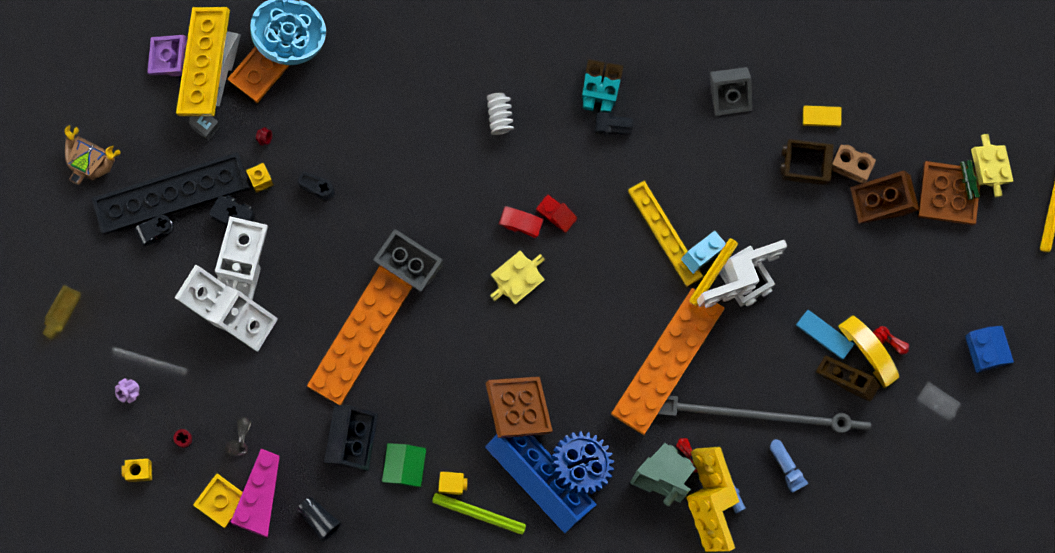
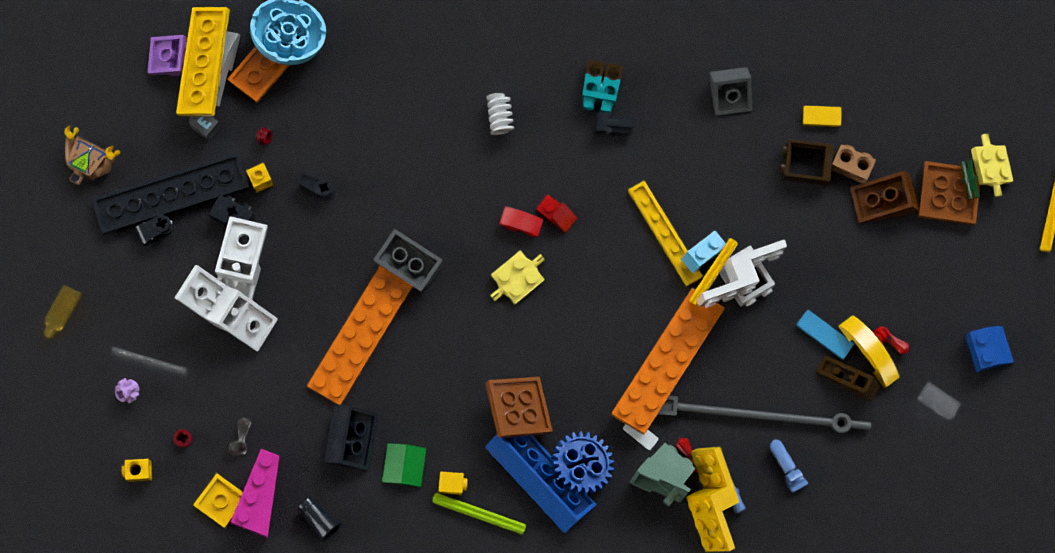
(647, 440): none -> white sticker

